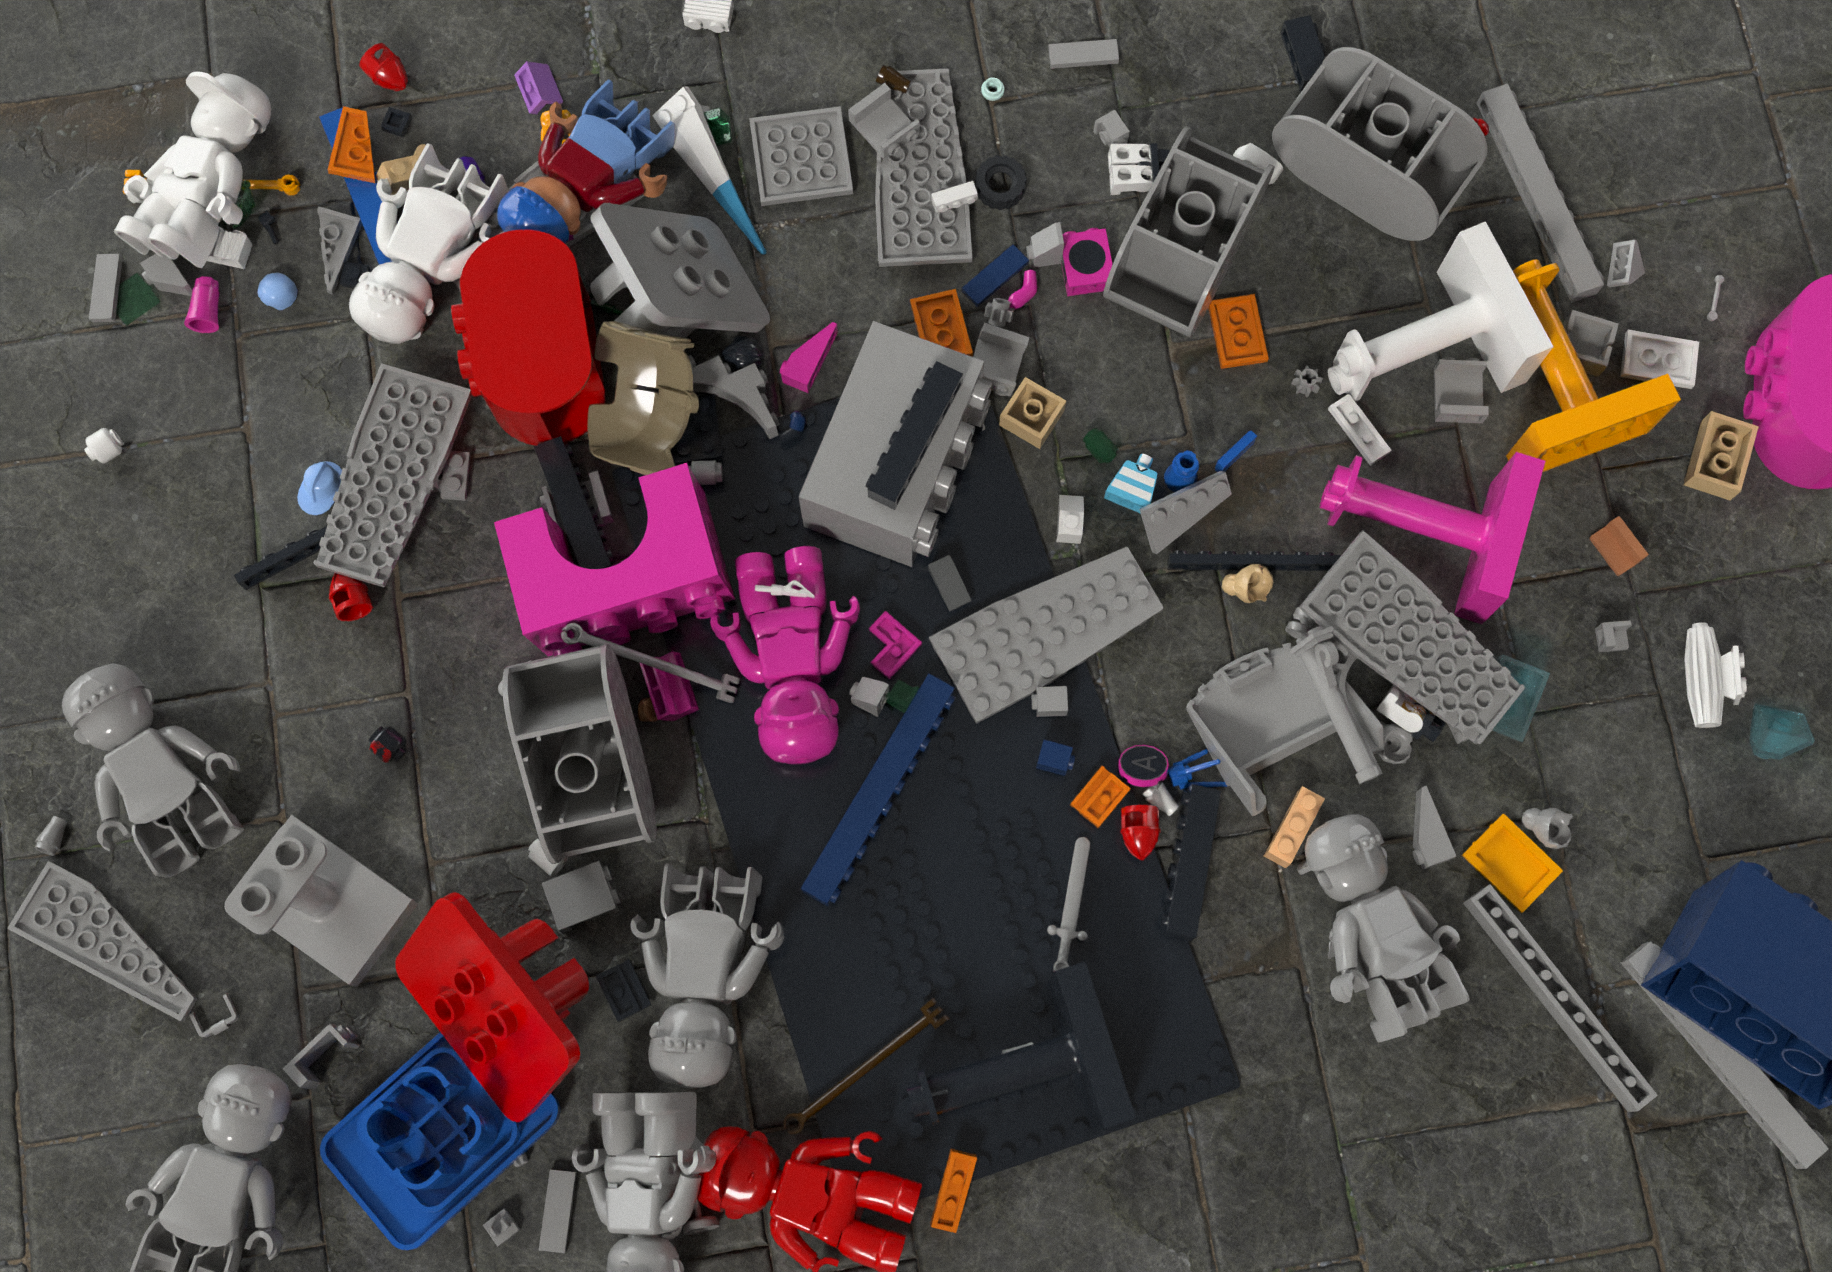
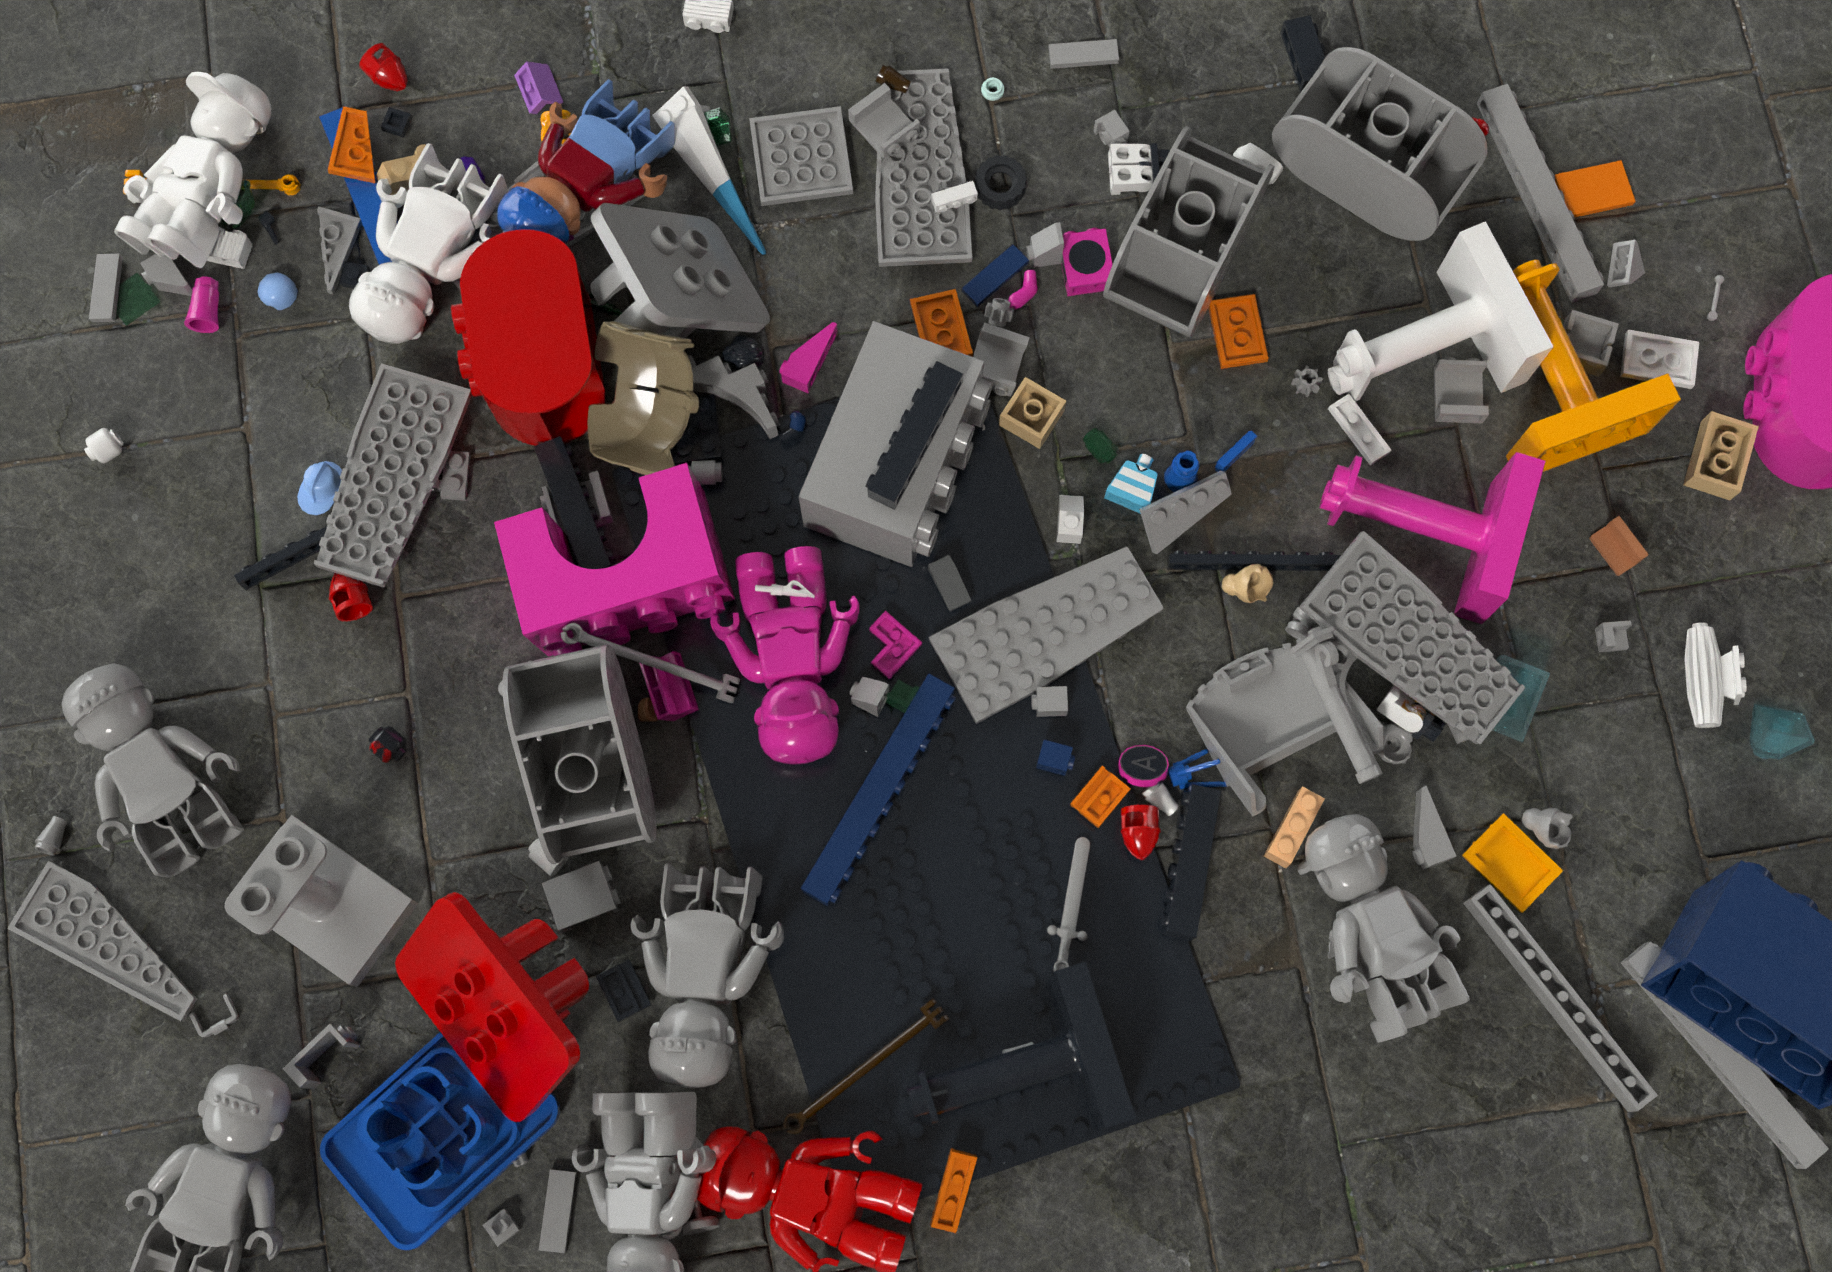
(1595, 188): none -> orange tile

